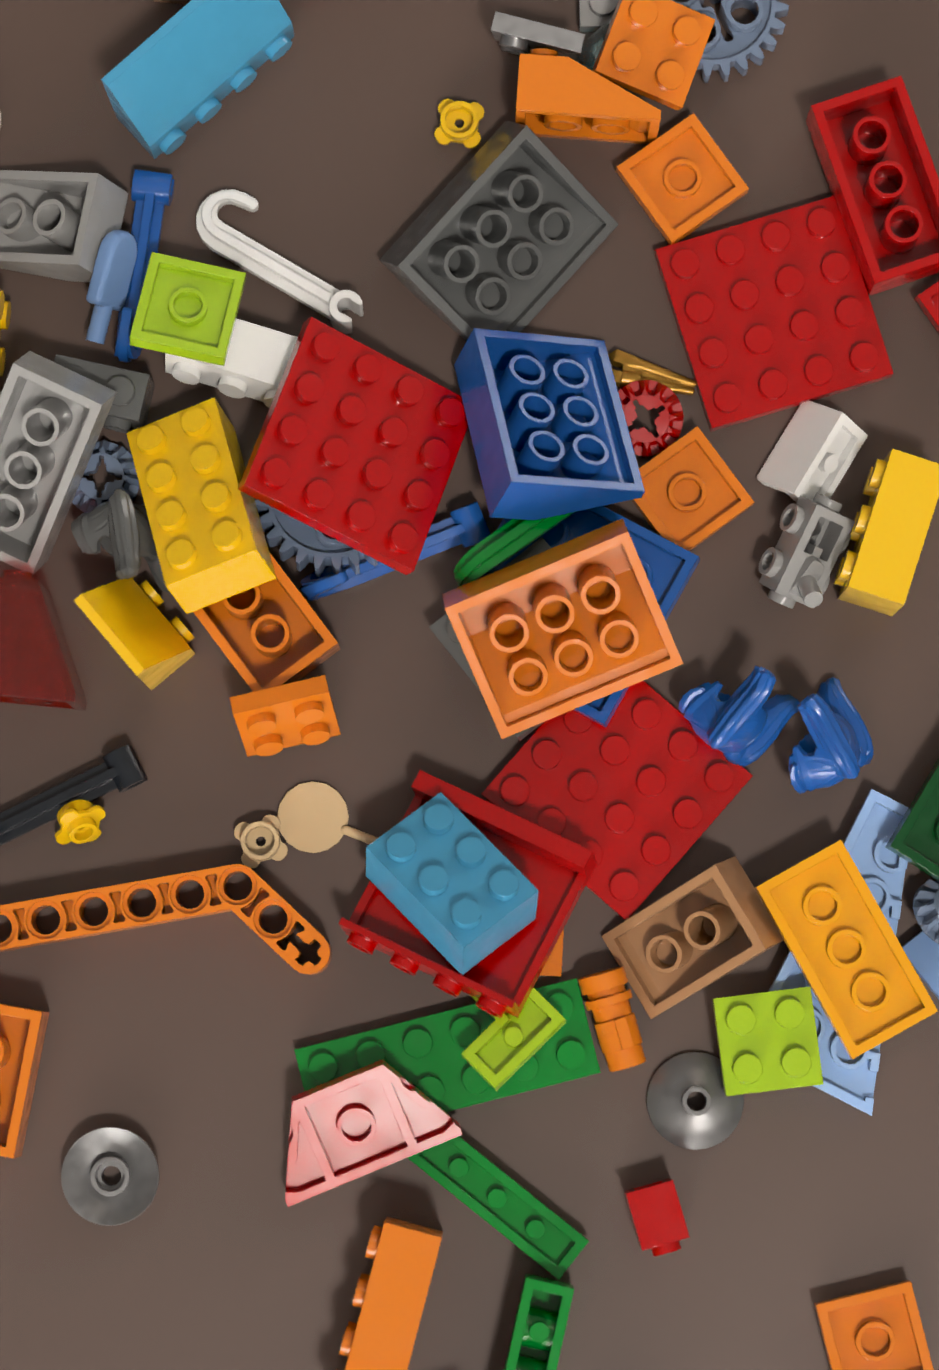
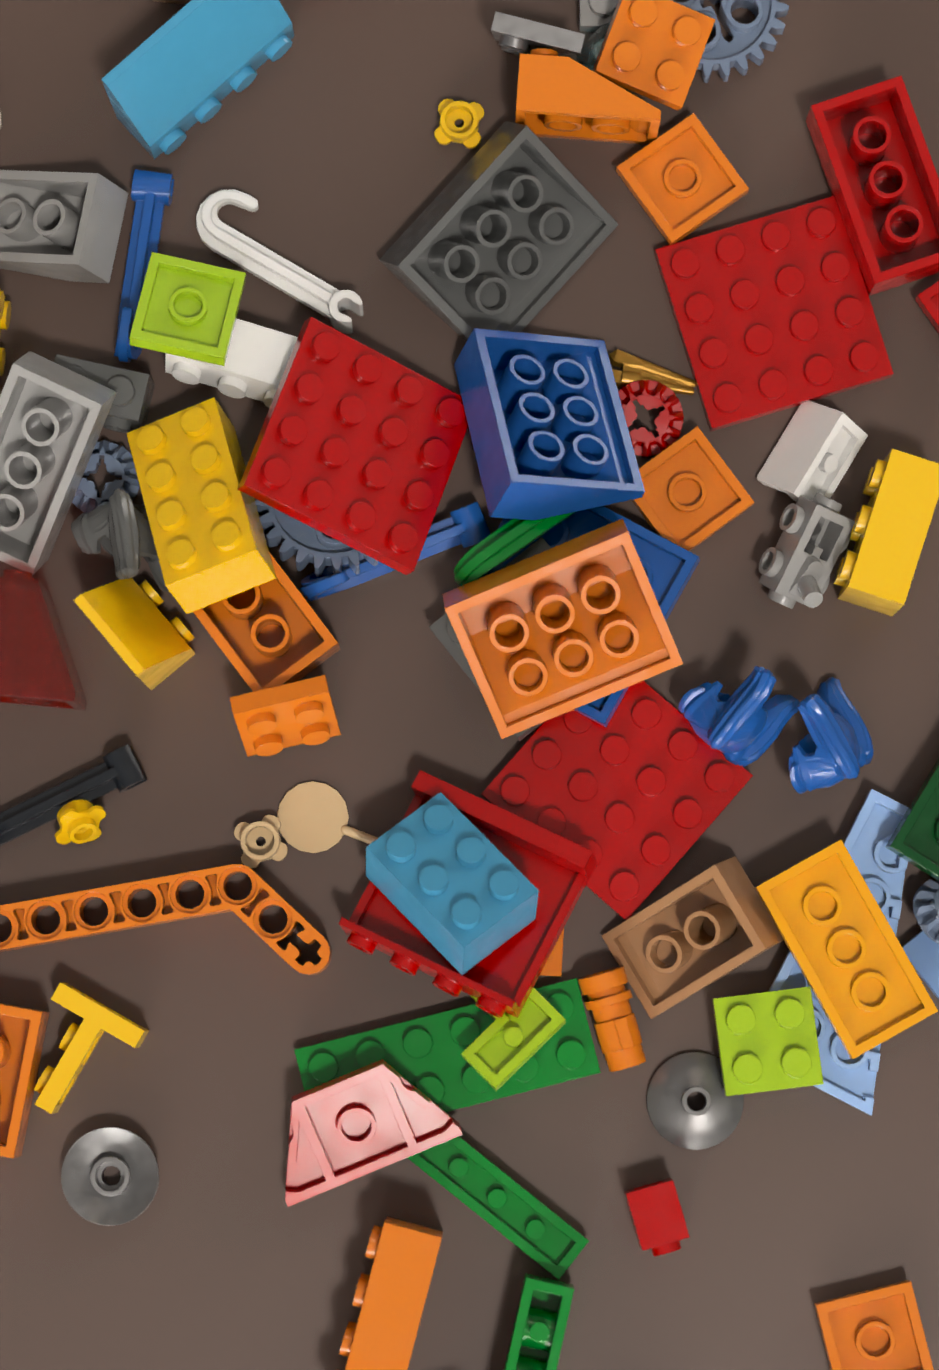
(80, 1042): none -> yellow bracket
(110, 281): medium blue piece -> none

